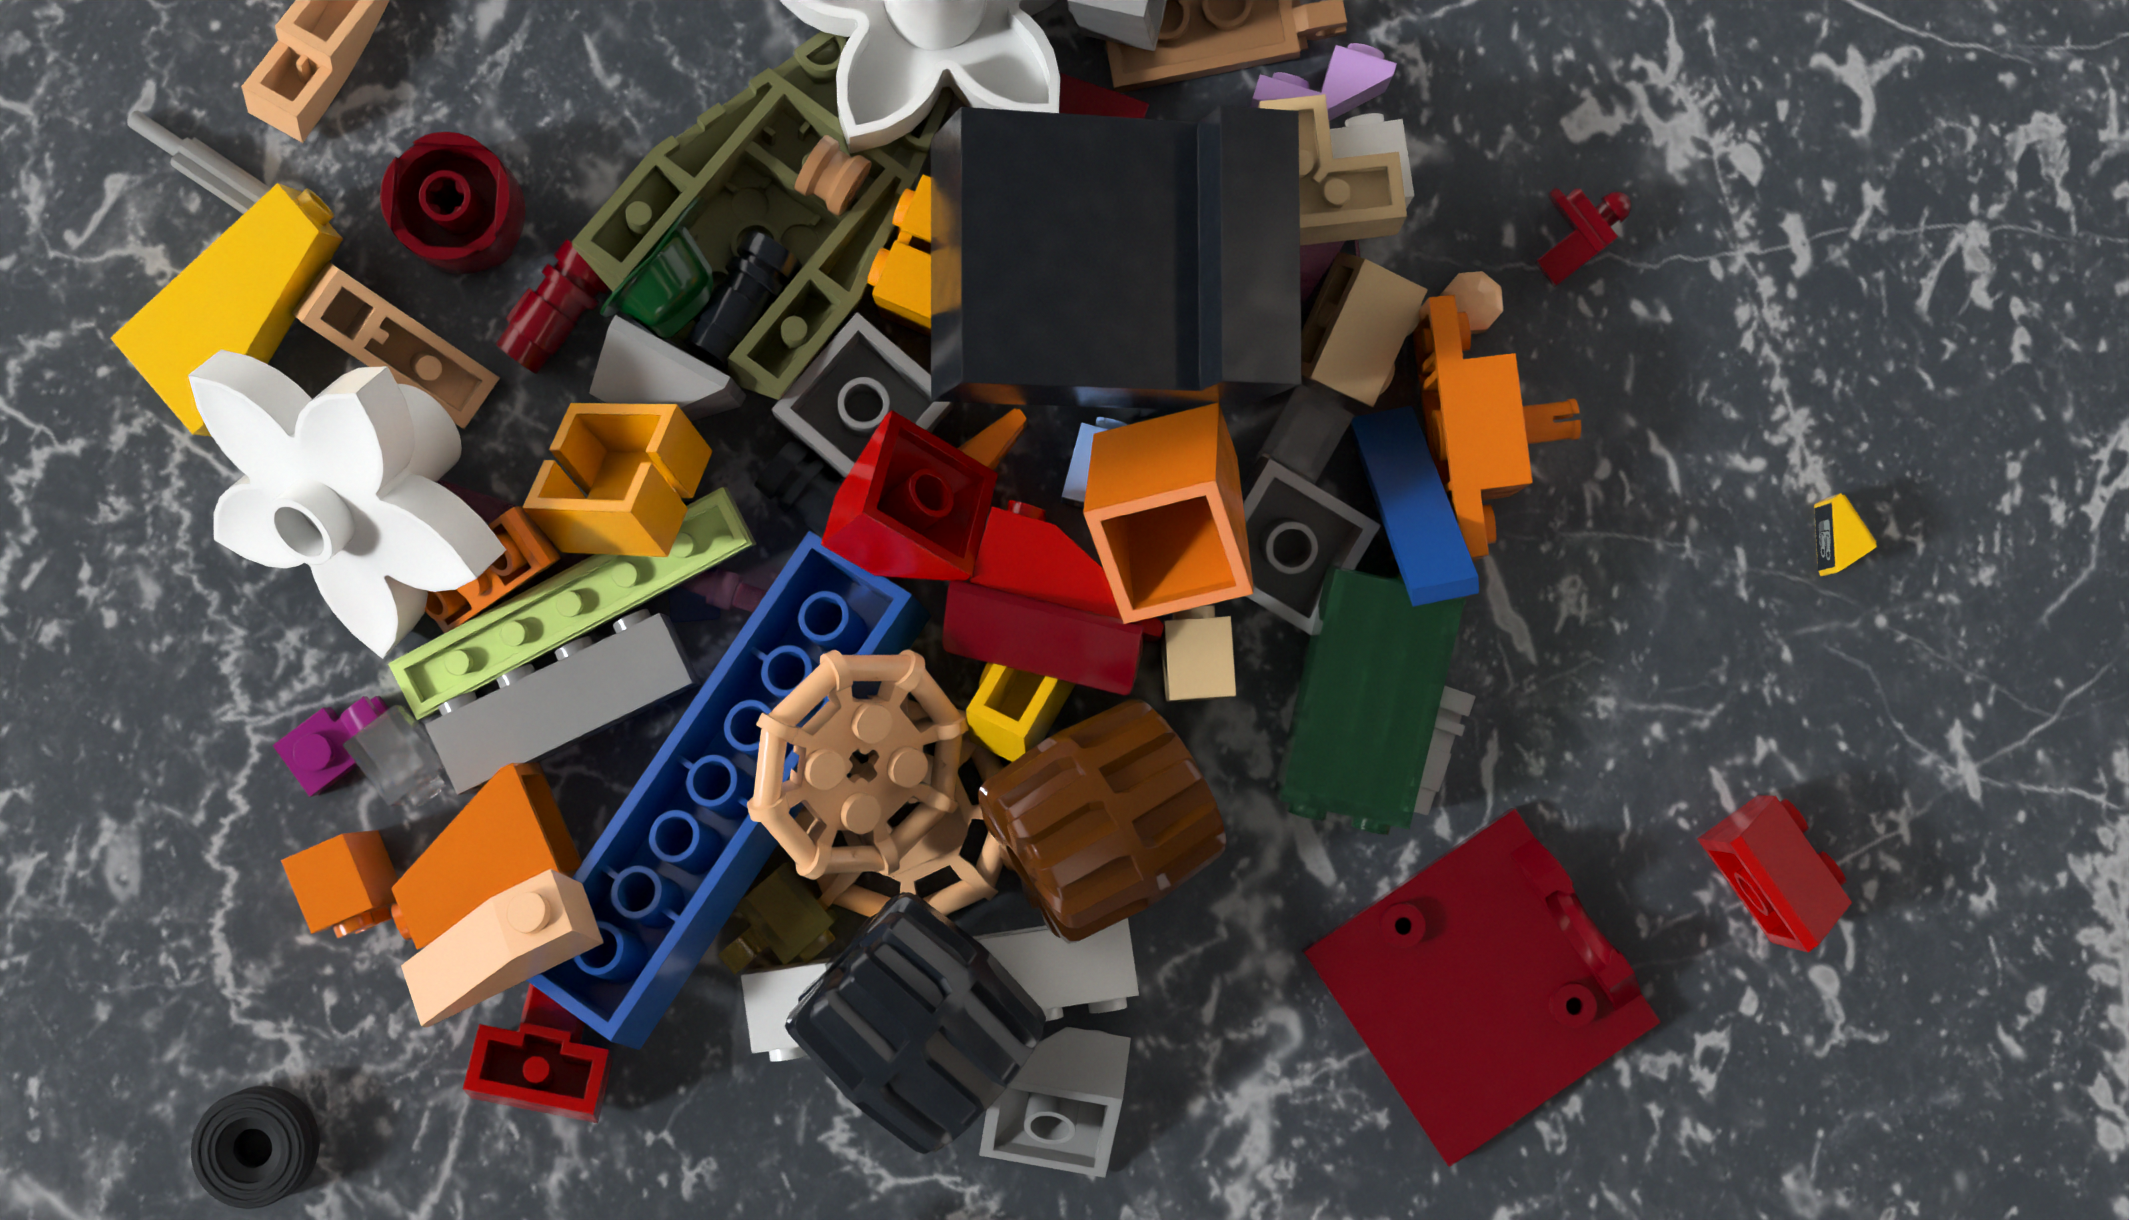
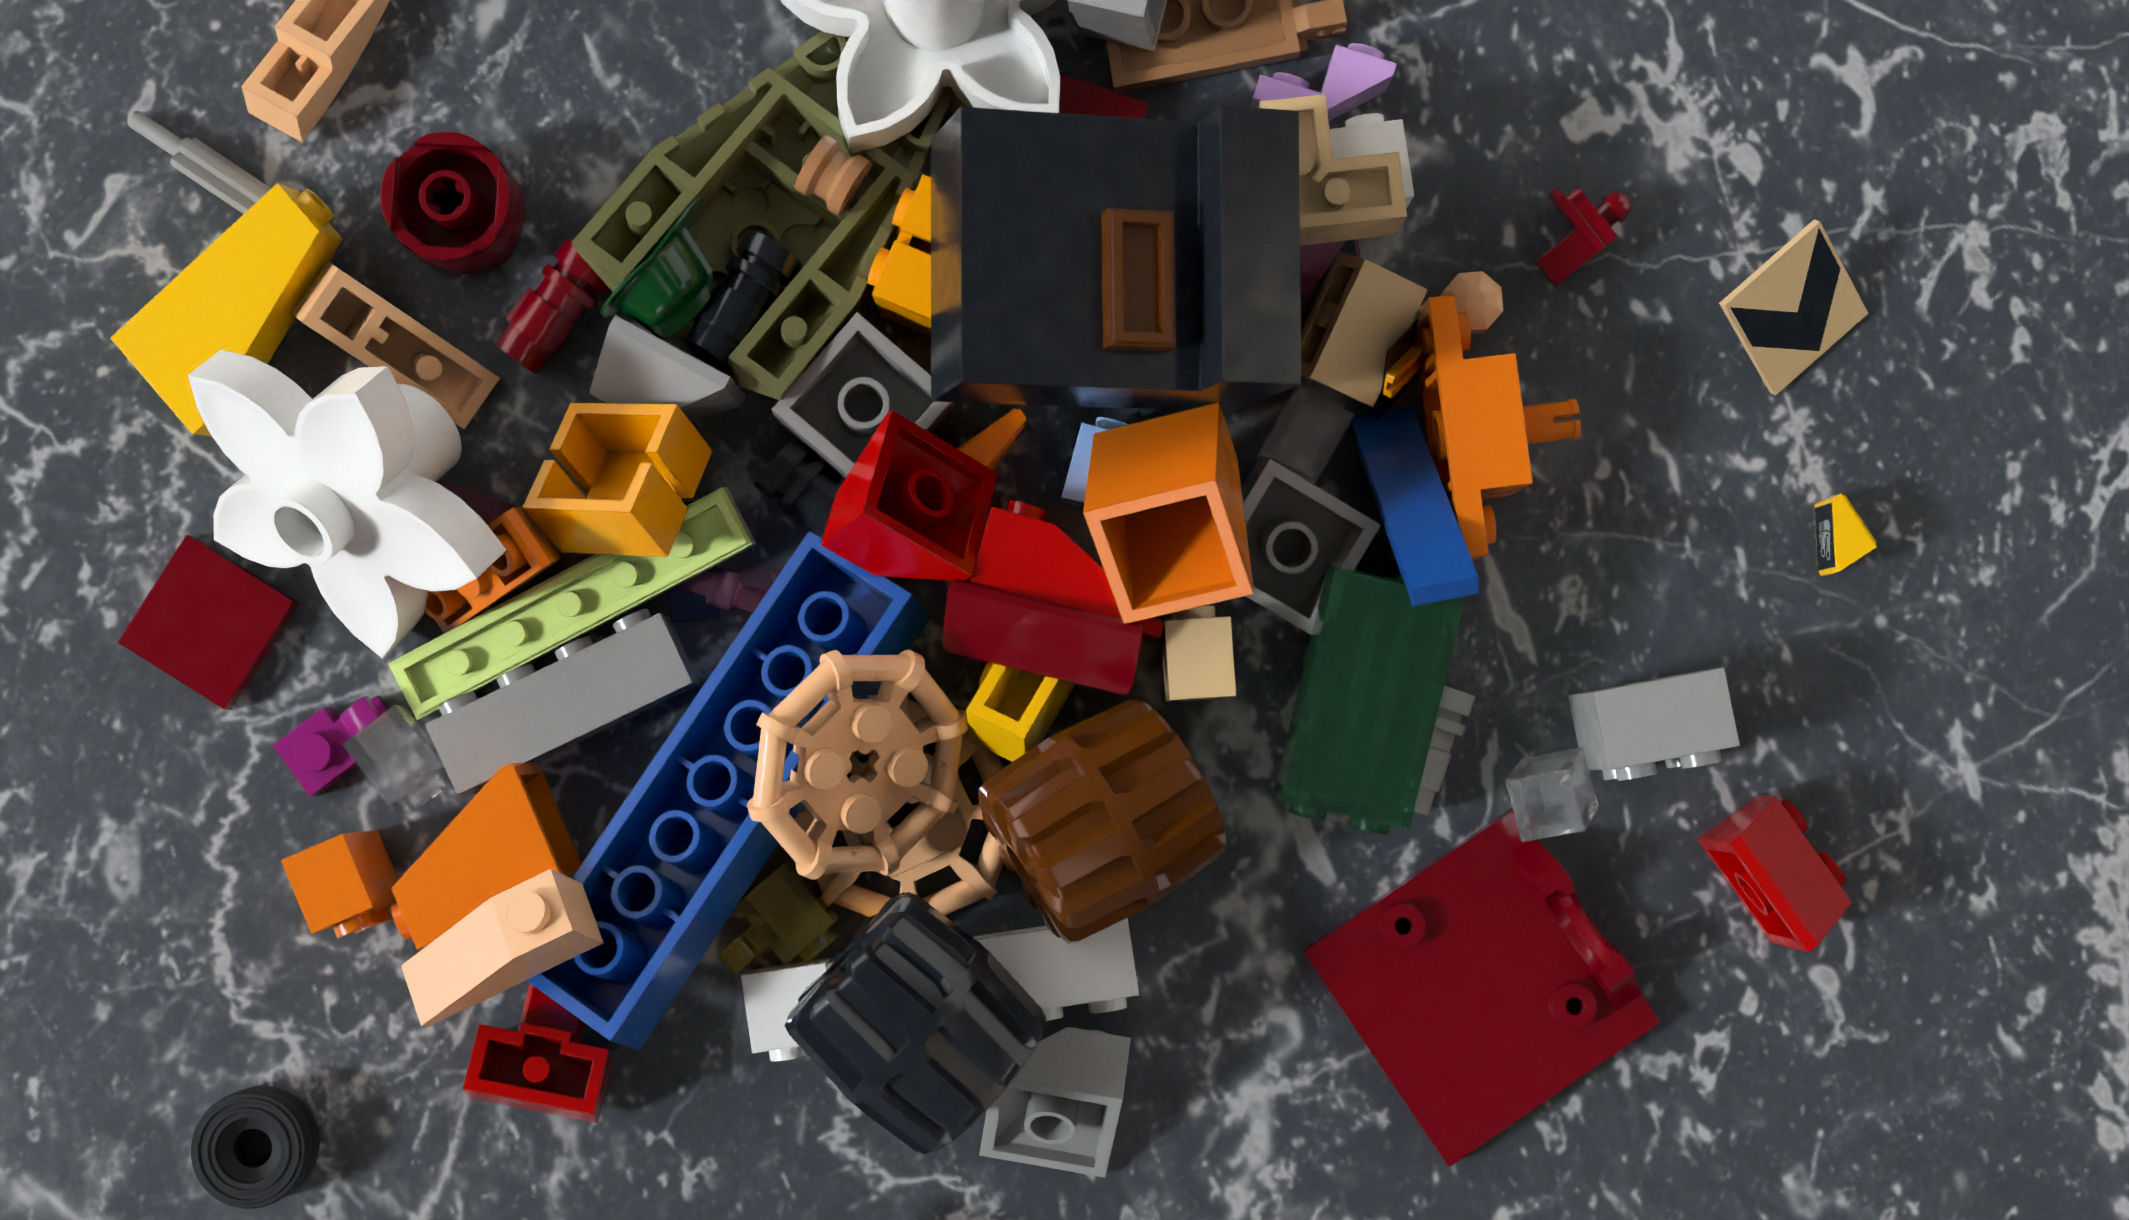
(208, 622): none -> dark red tile
(1138, 280): none -> reddish brown tile
(1399, 368): none -> piece
(1552, 794): none -> clear brick
(1655, 720): none -> light grey brick
(1794, 307): none -> tan piece

